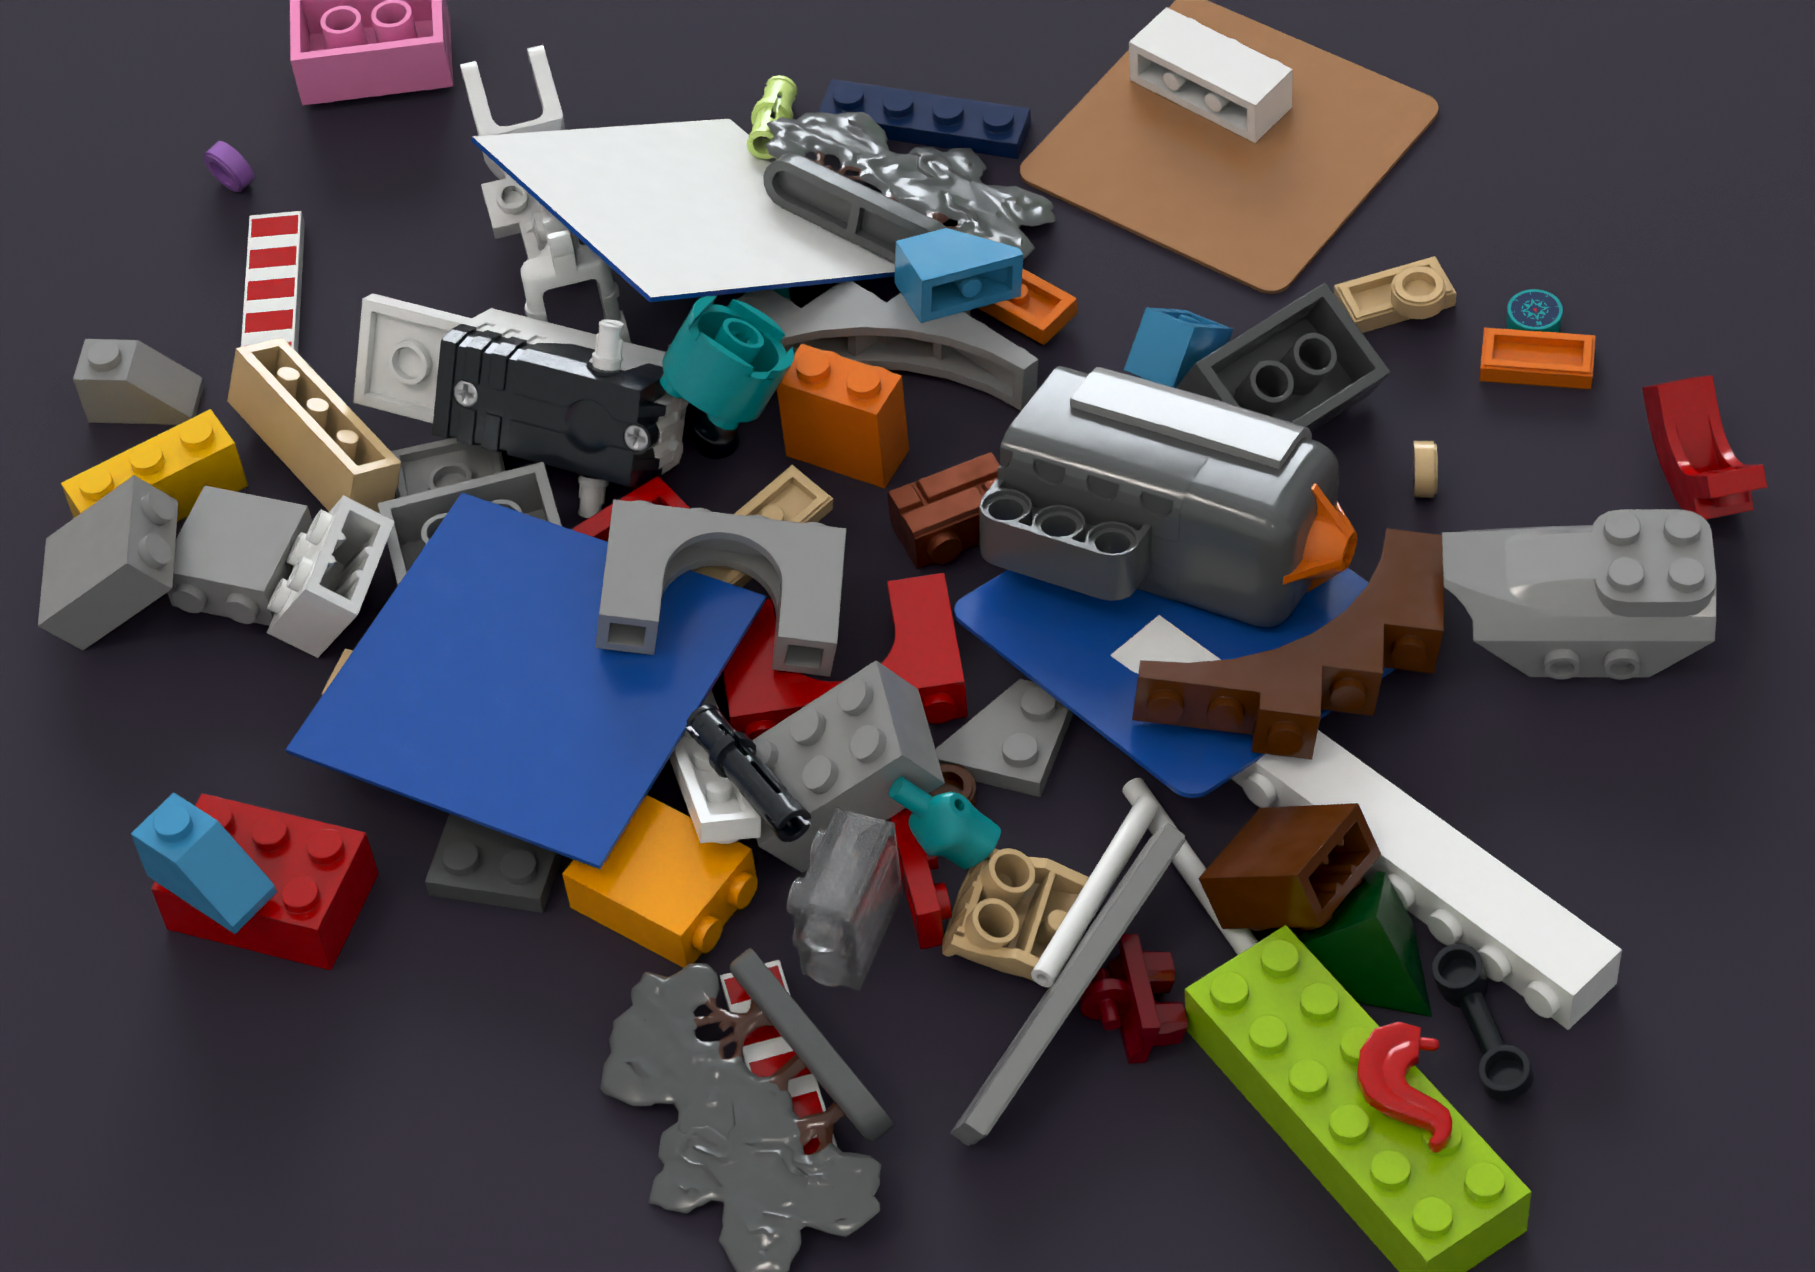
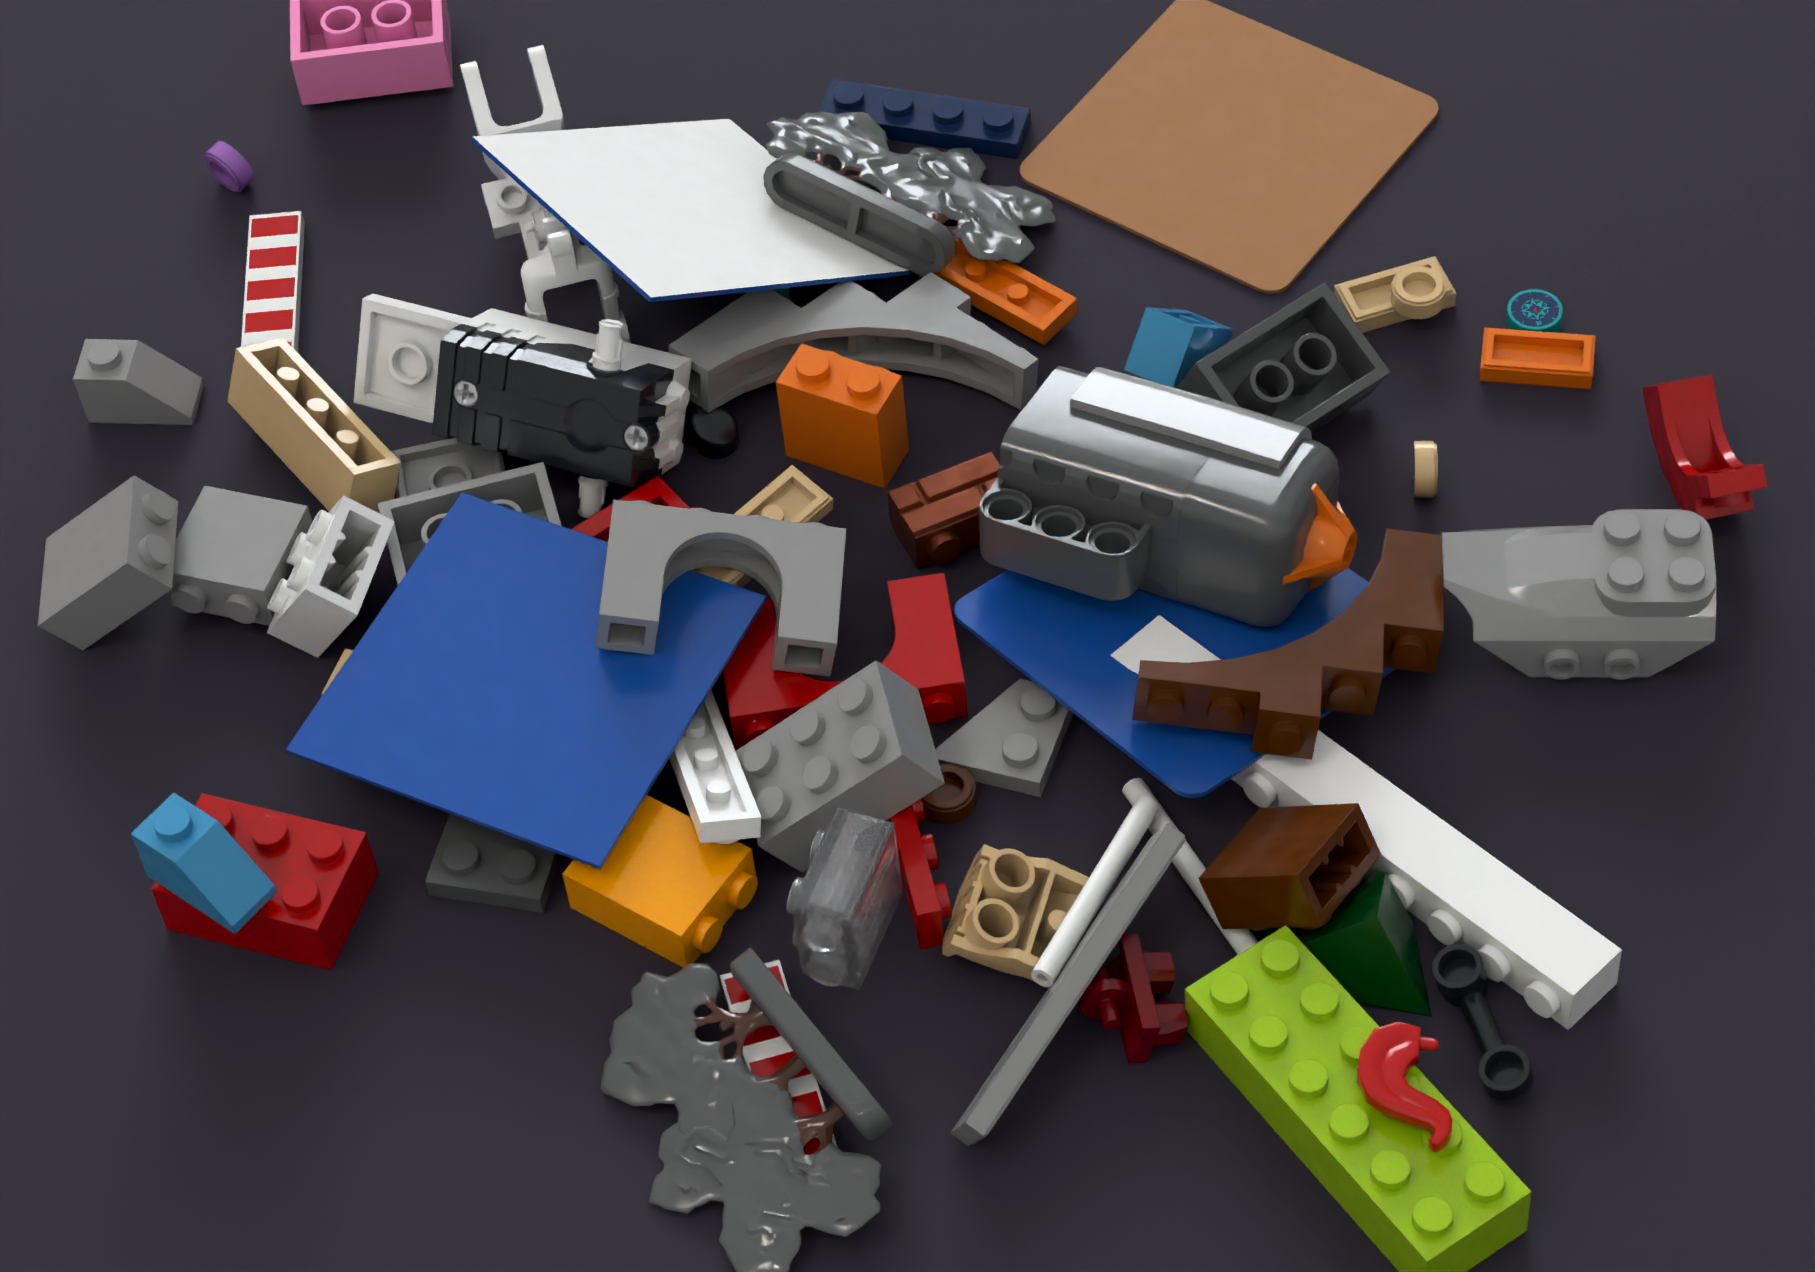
(175, 462): yellow brick -> none
(726, 361): teal brick -> none
(735, 758): black pin -> none
(770, 106): yellowish green pin -> none
(947, 824): teal piece -> none
(955, 272): dark azure slope -> none
(1211, 74): white brick -> none

